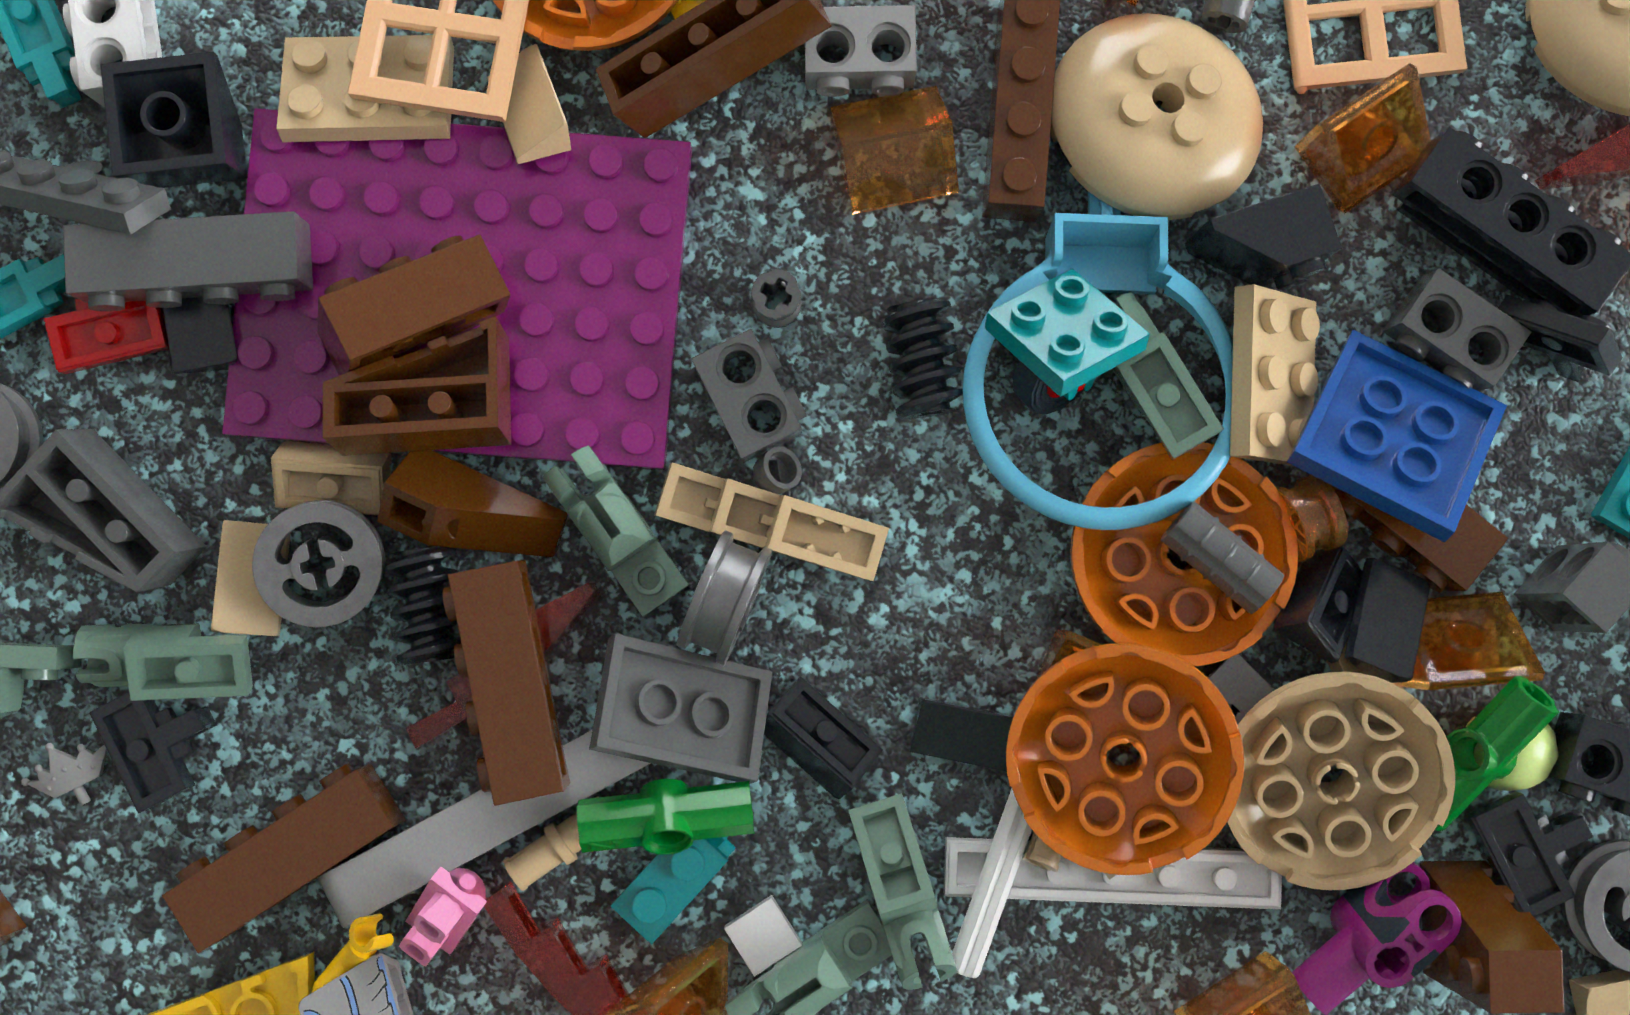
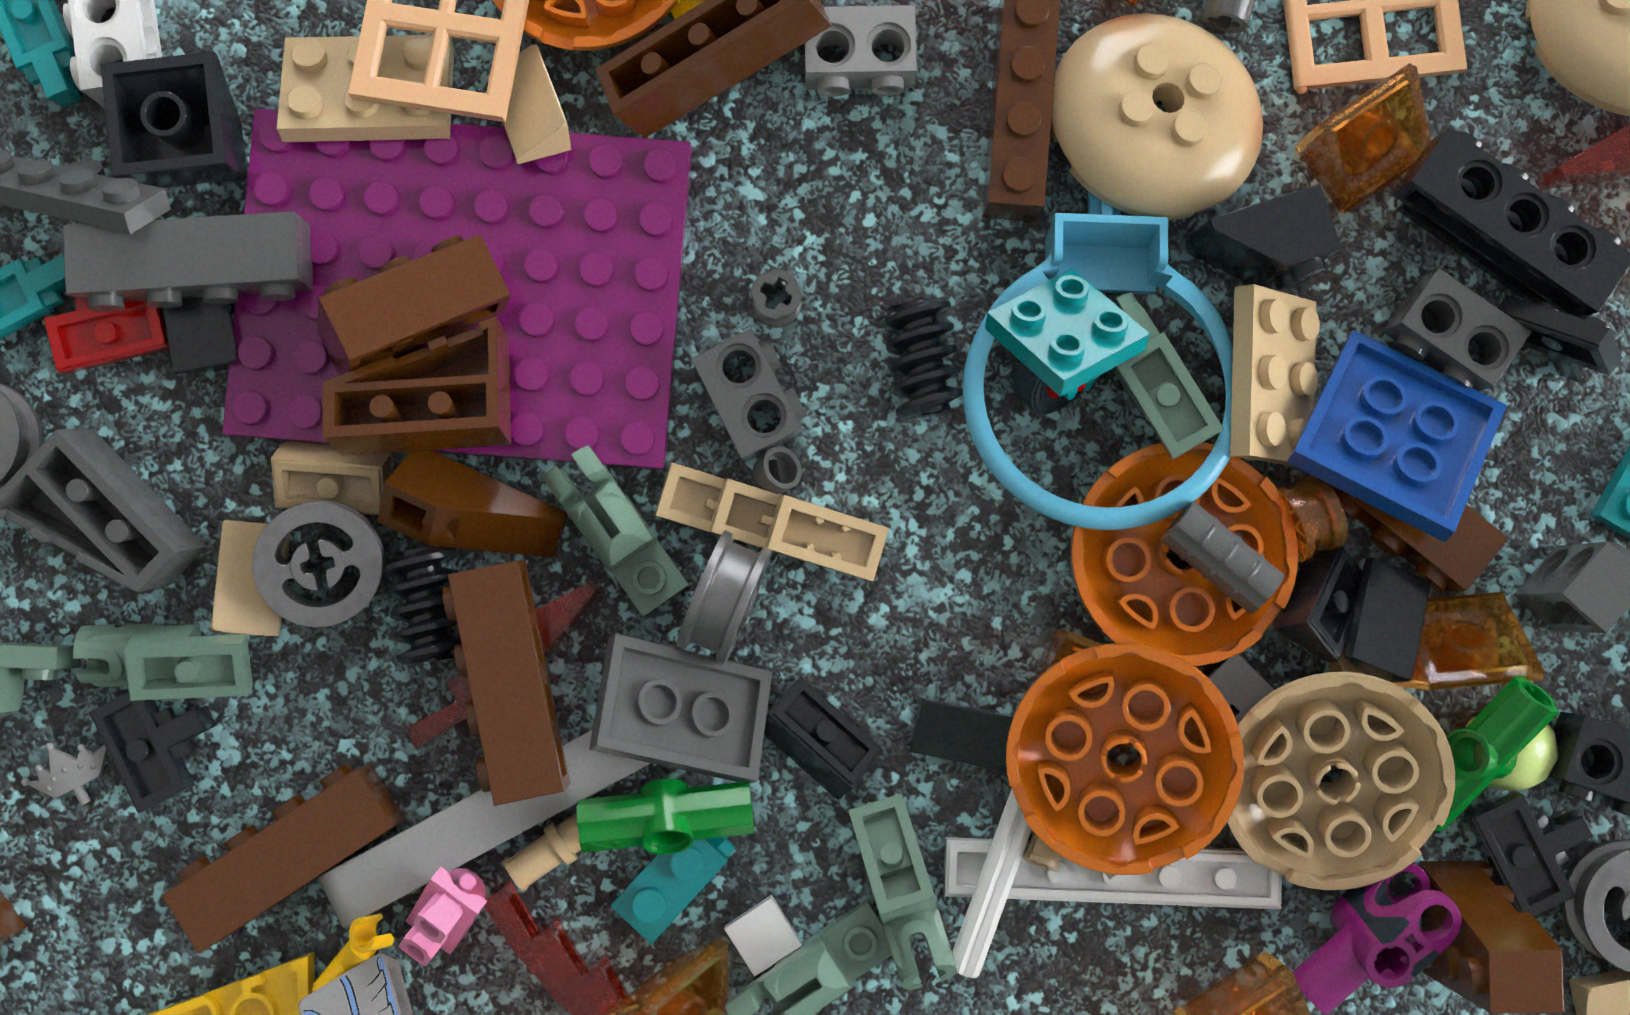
(896, 149): clear orange slope -> none

